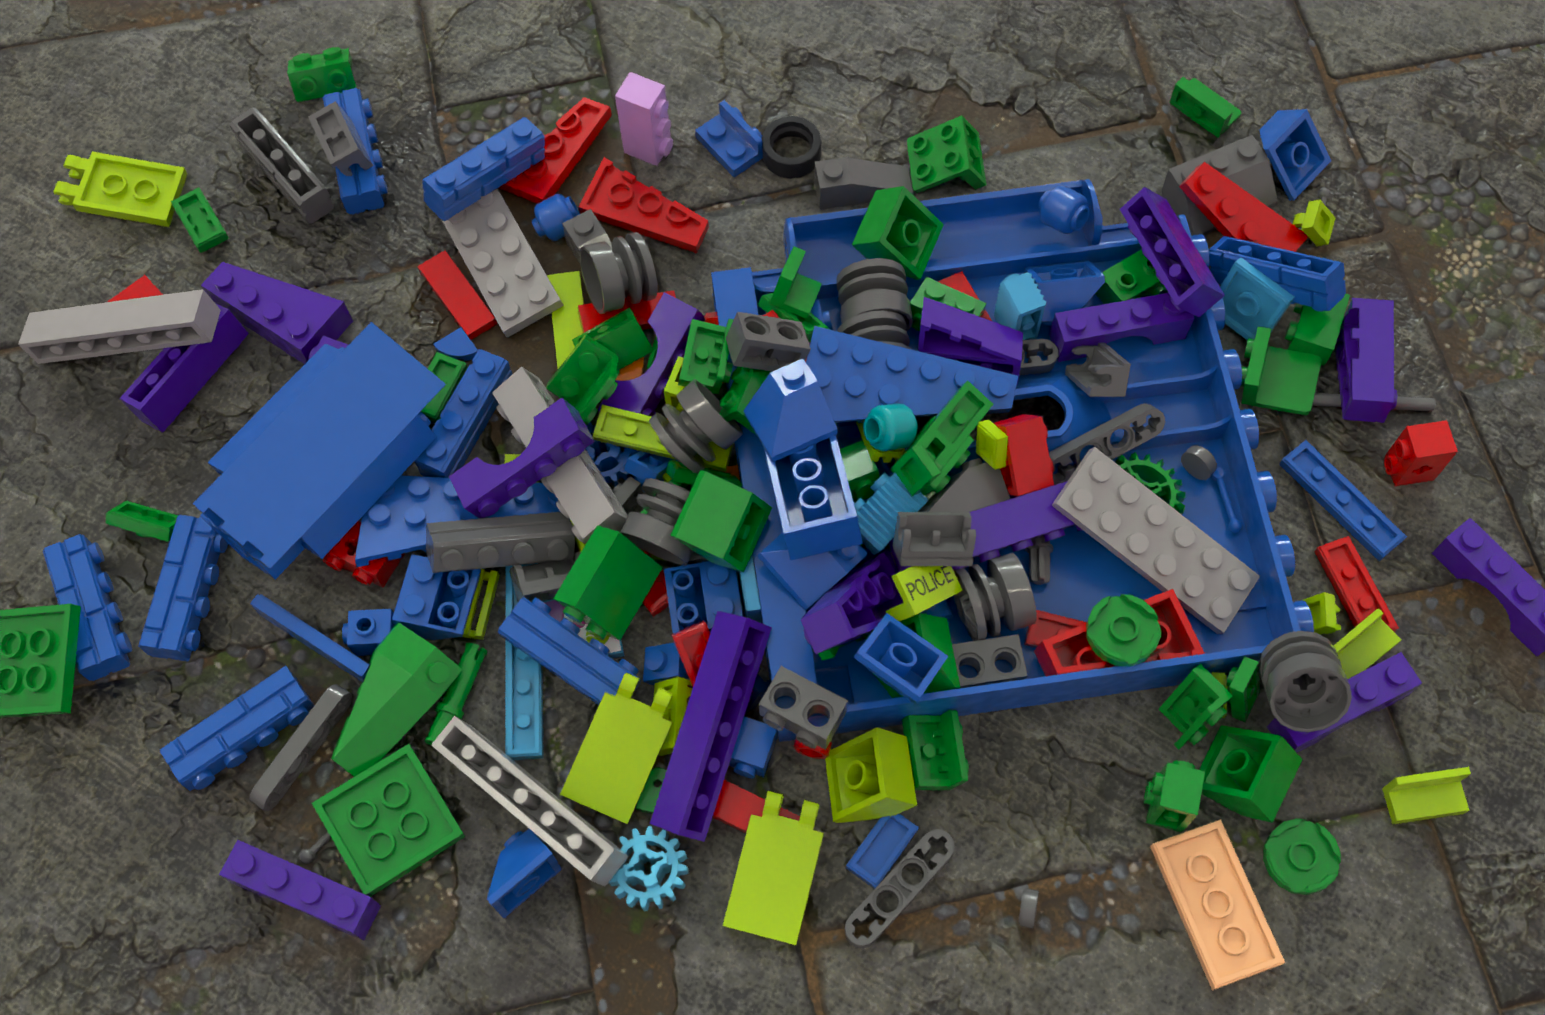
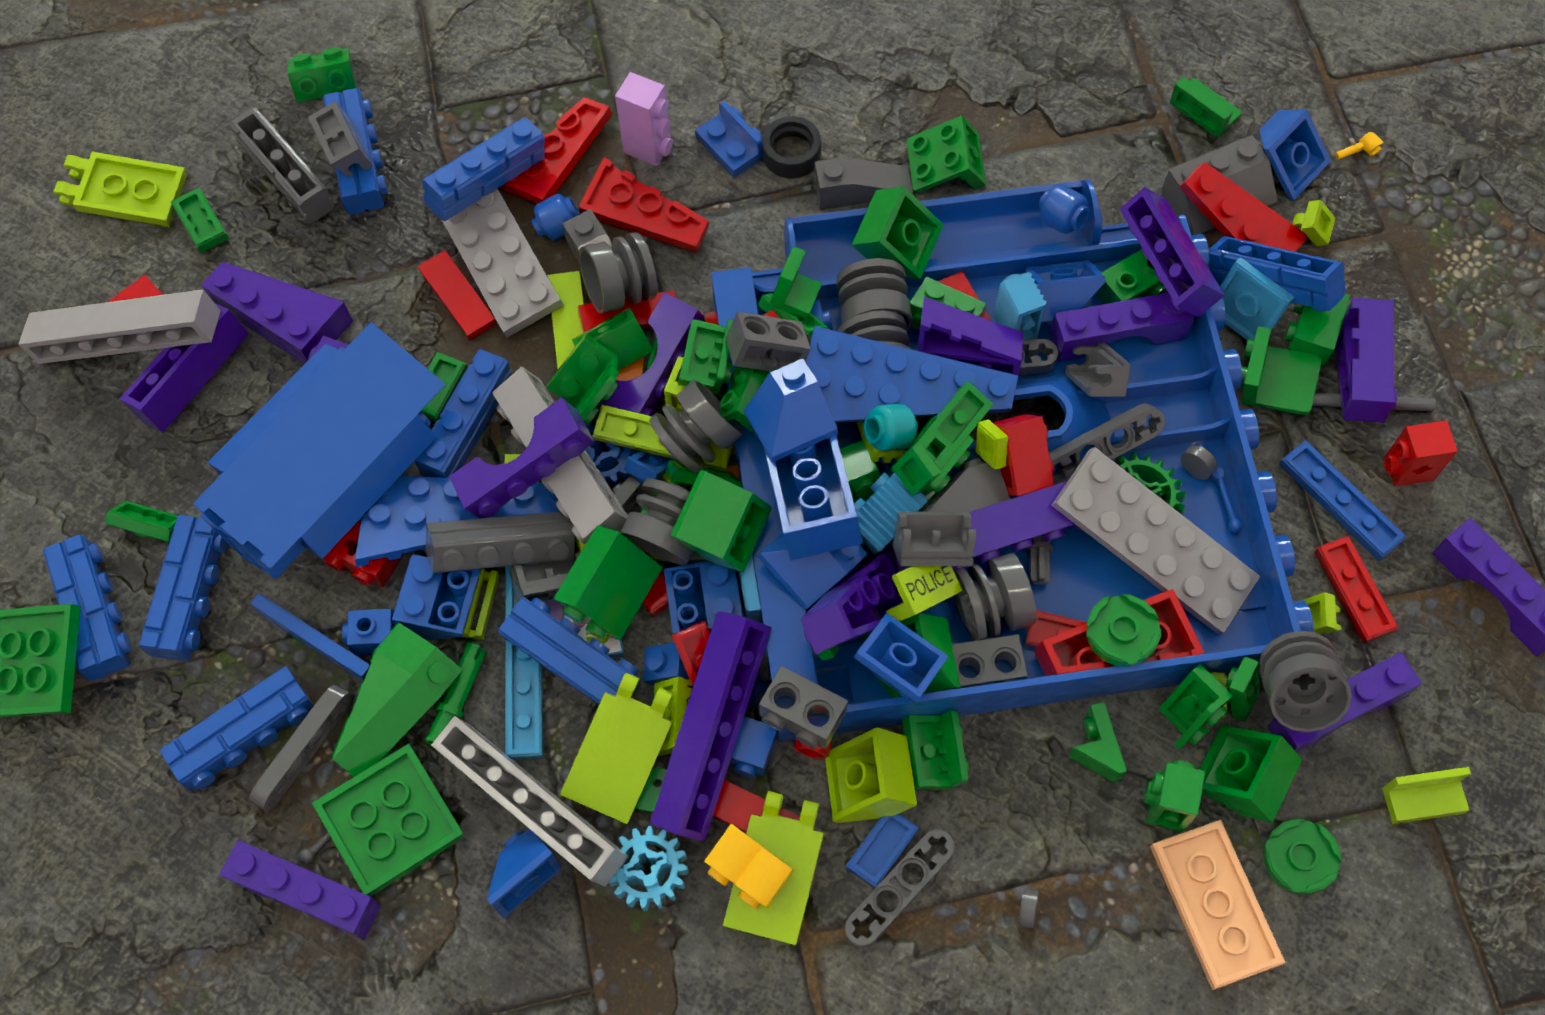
(456, 346): blue tile -> none
(747, 866): none -> yellow brick
(1104, 752): none -> green slope
(1365, 644): lime panel -> none
(1369, 143): none -> yellow hand

